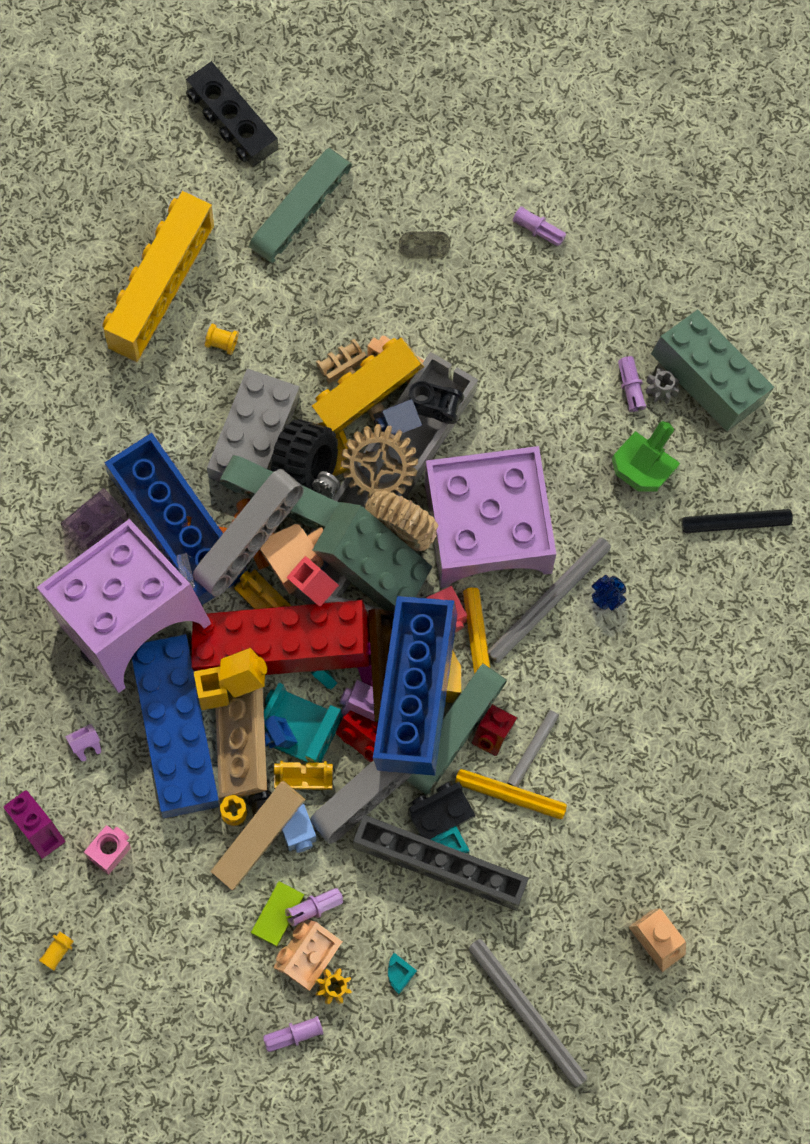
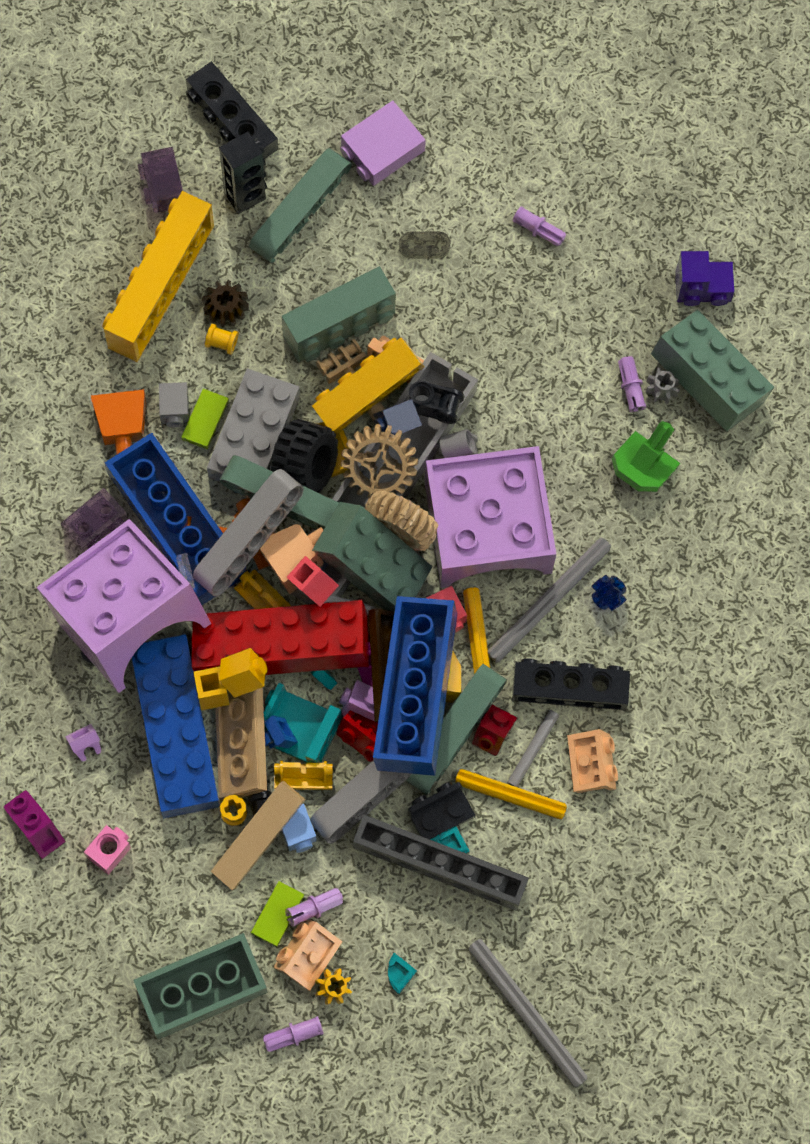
(56, 950): yellow pin -> none
(120, 417): none -> orange torso
(162, 178): none -> clear purple brick
(173, 404): none -> light grey brick
(200, 986): none -> sand green brick
(205, 418): none -> lime tile
(234, 308): none -> dark brown gear
(243, 172): none -> black brick
(326, 484): light grey bush -> none
(339, 315): none -> sand green brick
(382, 143): none -> lavender brick
(459, 444): none -> light grey piece
(556, 693): none -> black brick
(592, 761): none -> light nougat bracket
(659, 938): light nougat torso -> none
(703, 280): none -> dark purple brick
(737, 521): black axle -> none

